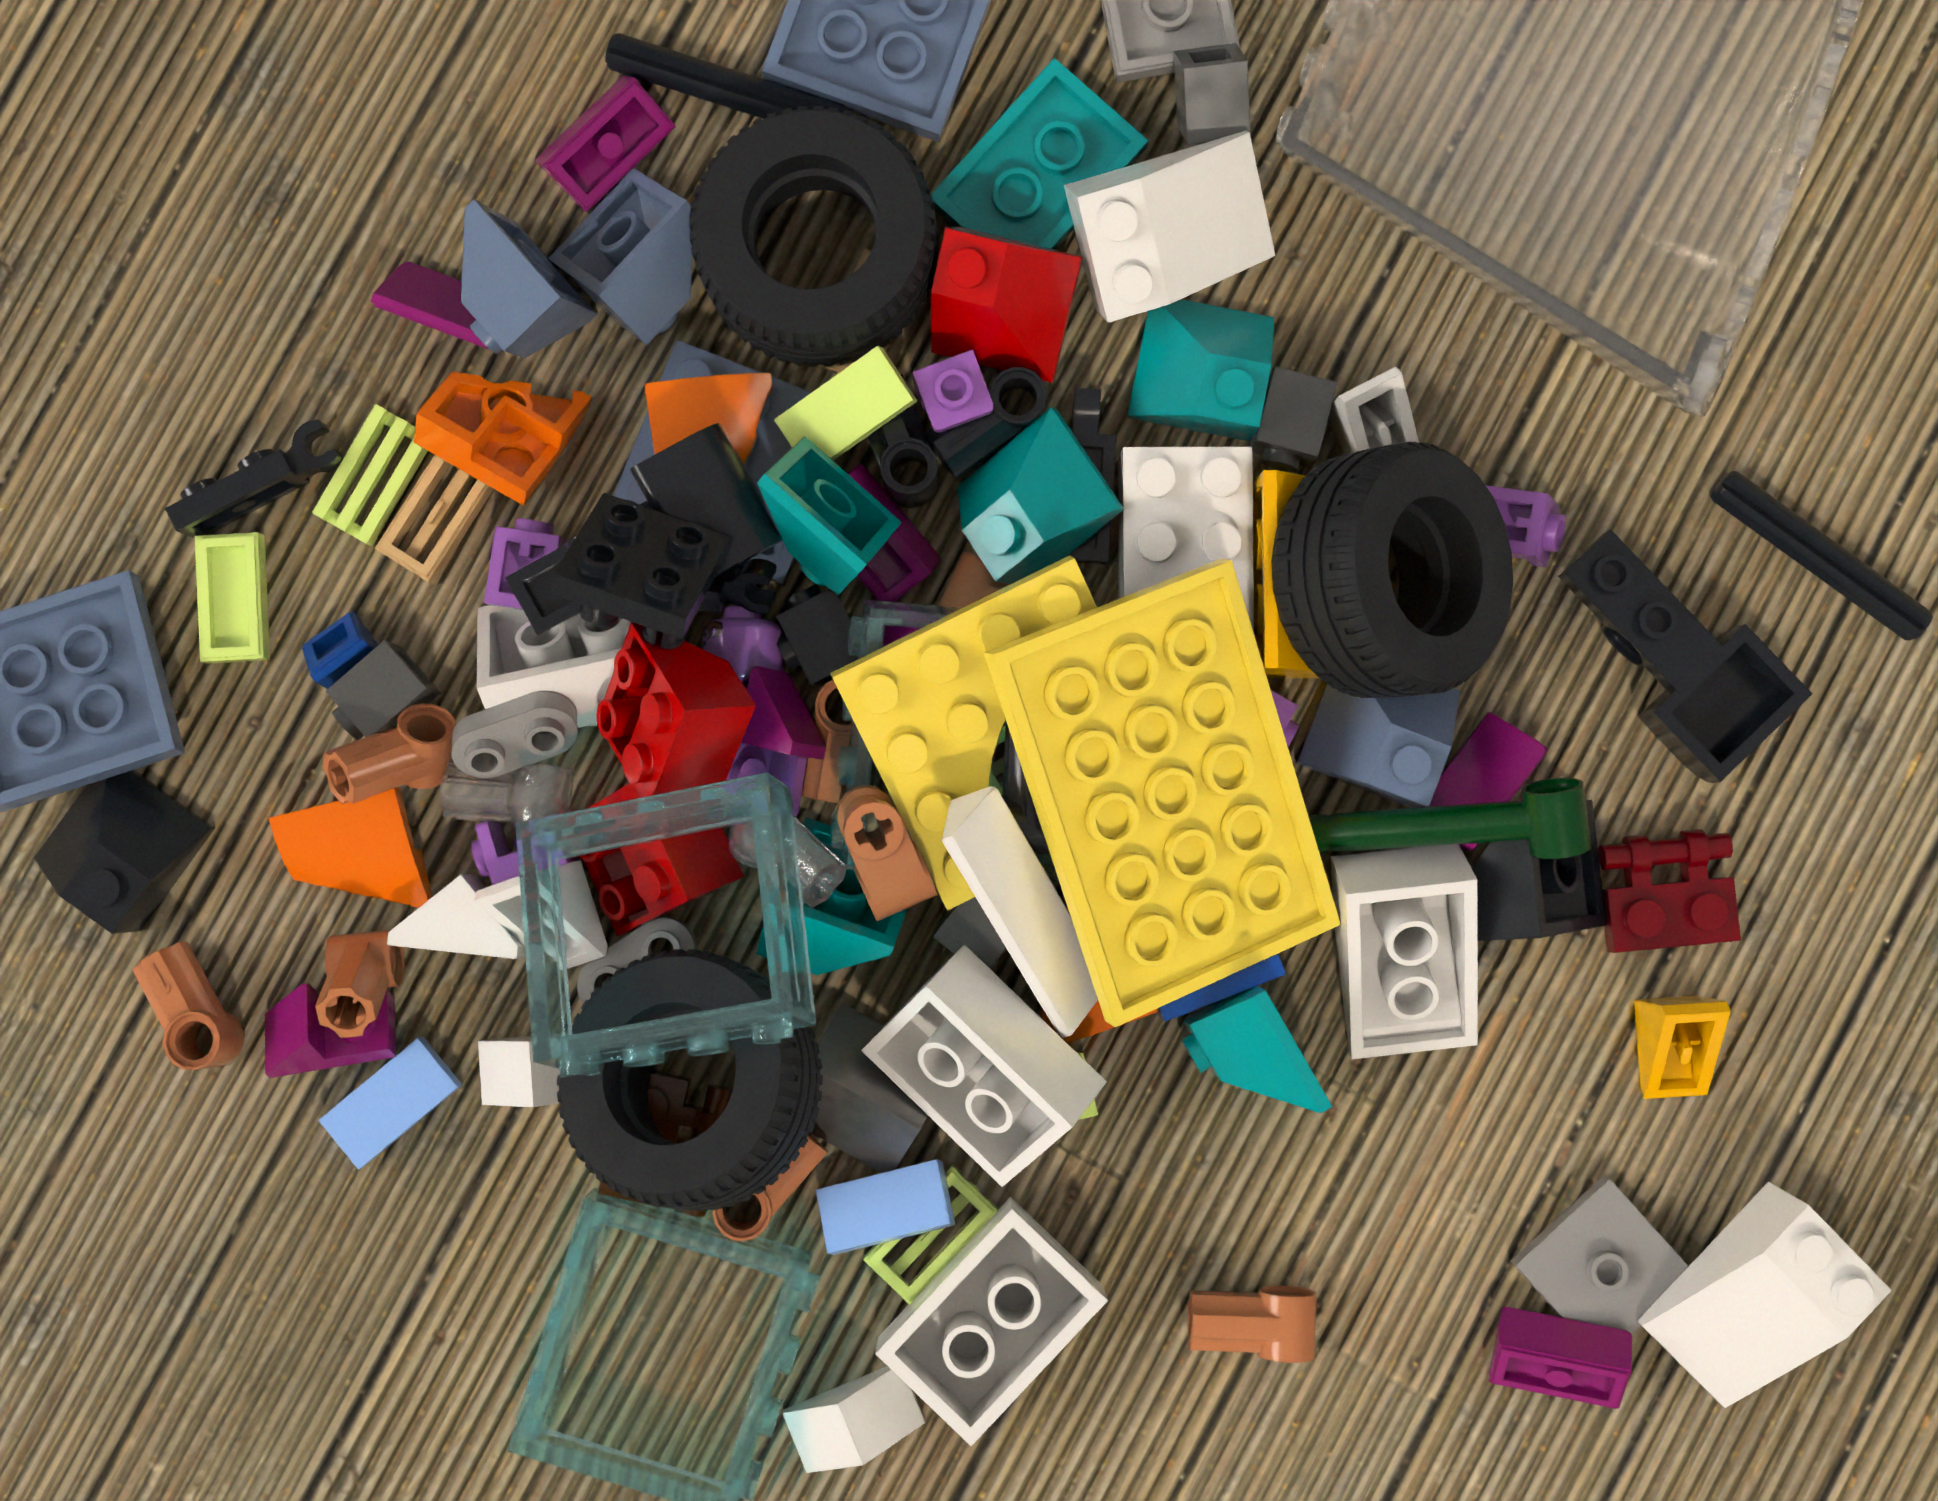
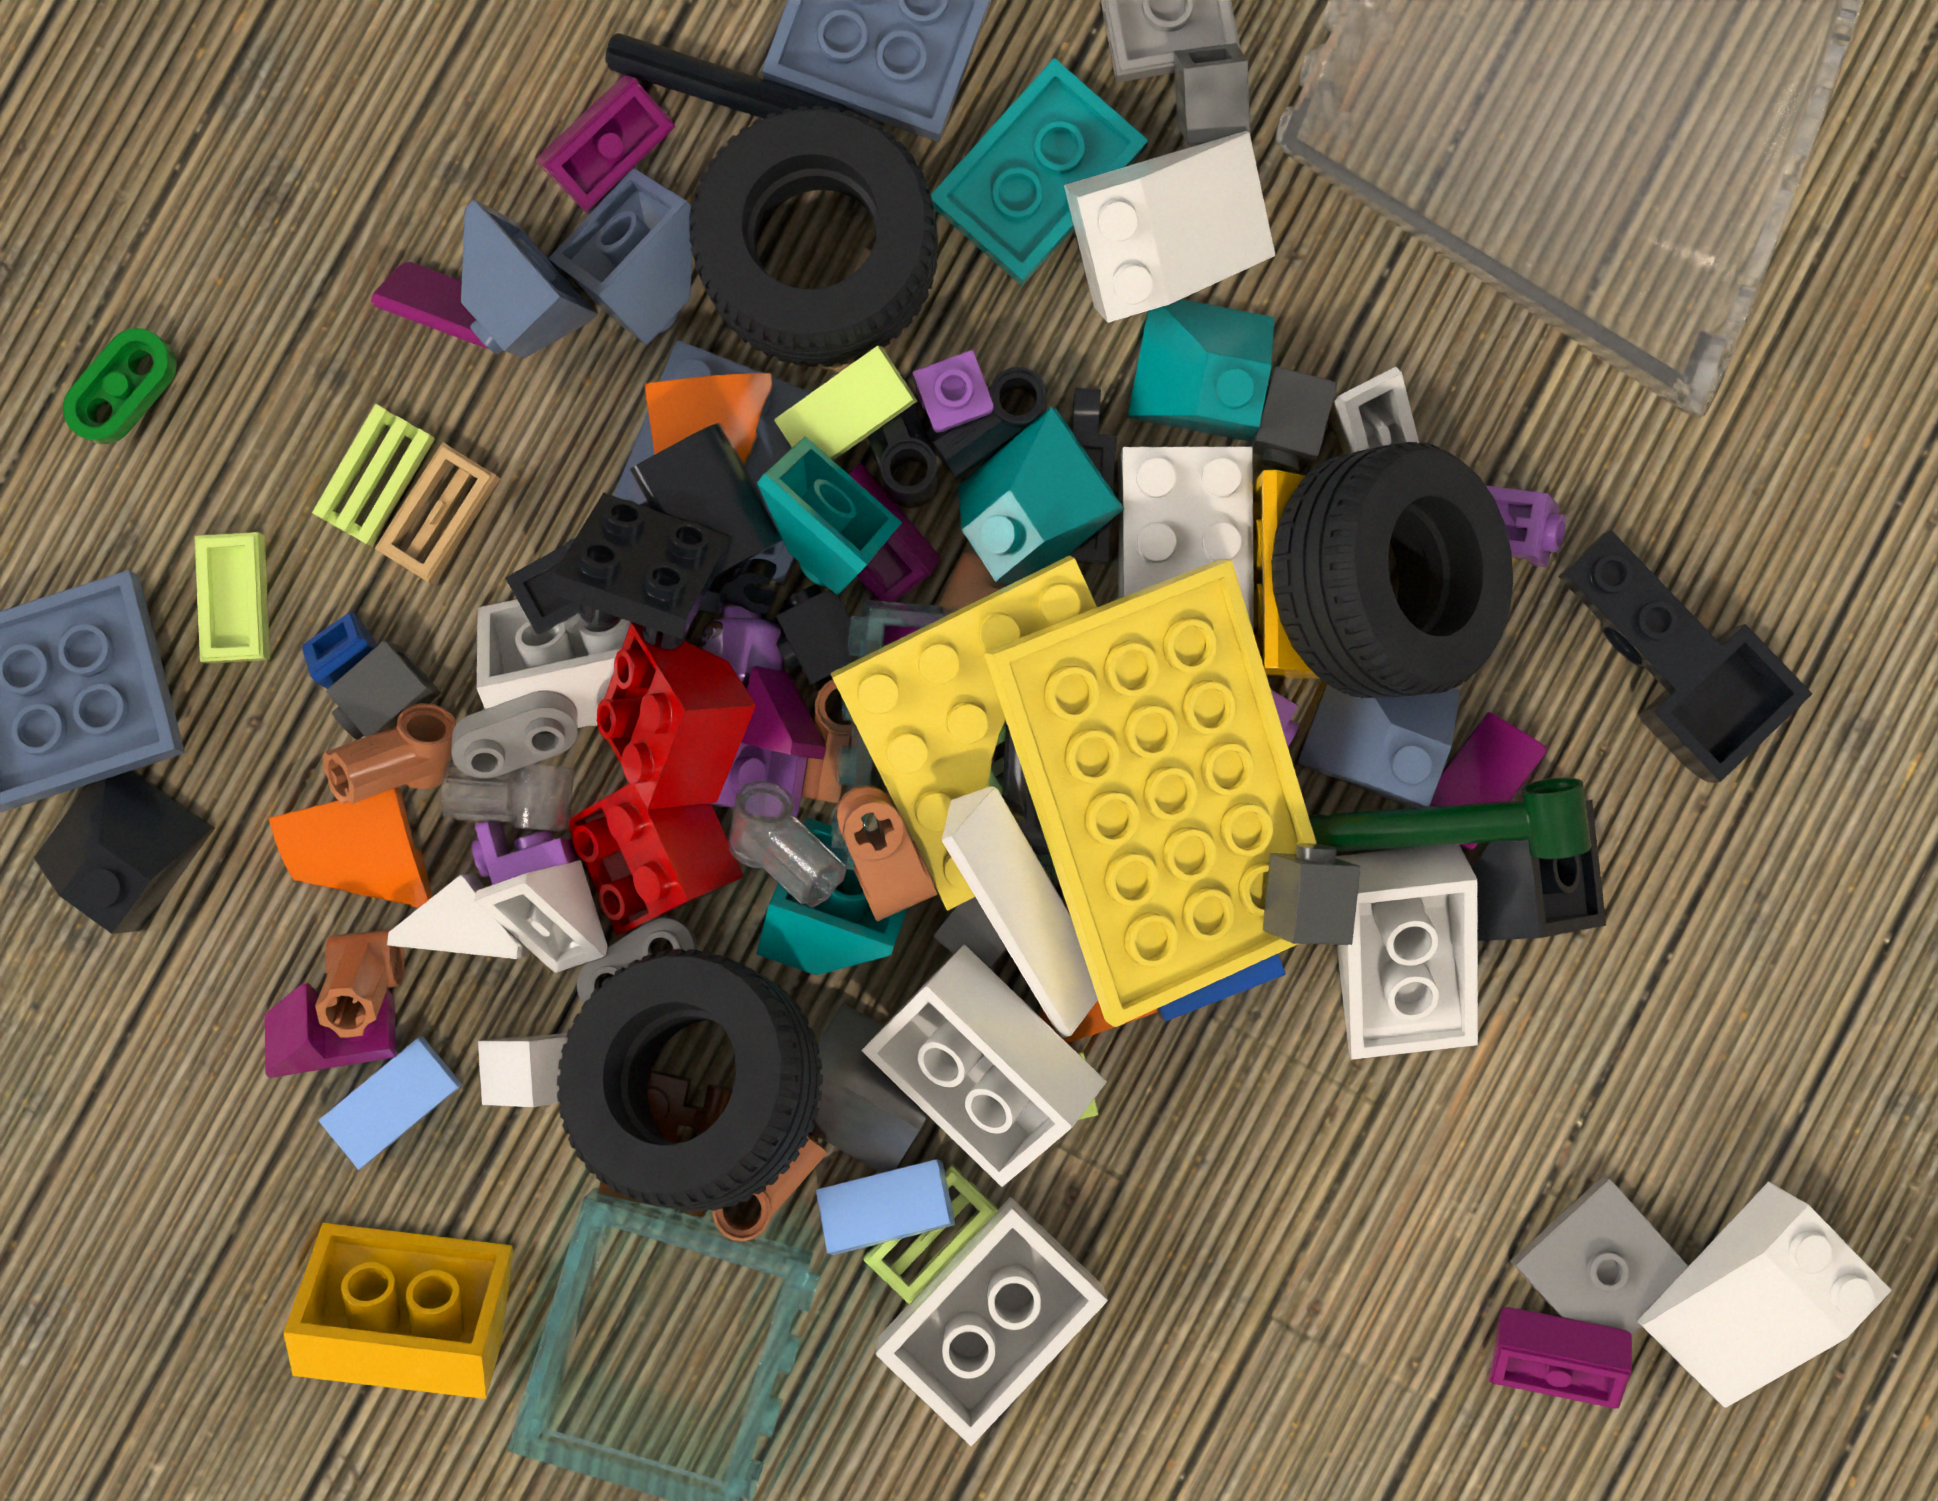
(116, 381): none -> green plate
(185, 1002): nougat piece -> none
(259, 481): black plate -> none
(400, 1311): none -> yellow slope
(499, 430): orange slope -> none
(514, 550): medium lavender bracket -> none
(649, 819): clear light blue window -> none
(853, 1421): white slope -> none
(1002, 301): red slope -> none
(1253, 1050): teal slope -> none
(1272, 1323): nougat piece -> none
(1311, 896): none -> dark grey brick
(1669, 913): dark red plate -> none
(1678, 1044): yellow slope -> none
(1821, 556): black axle -> none

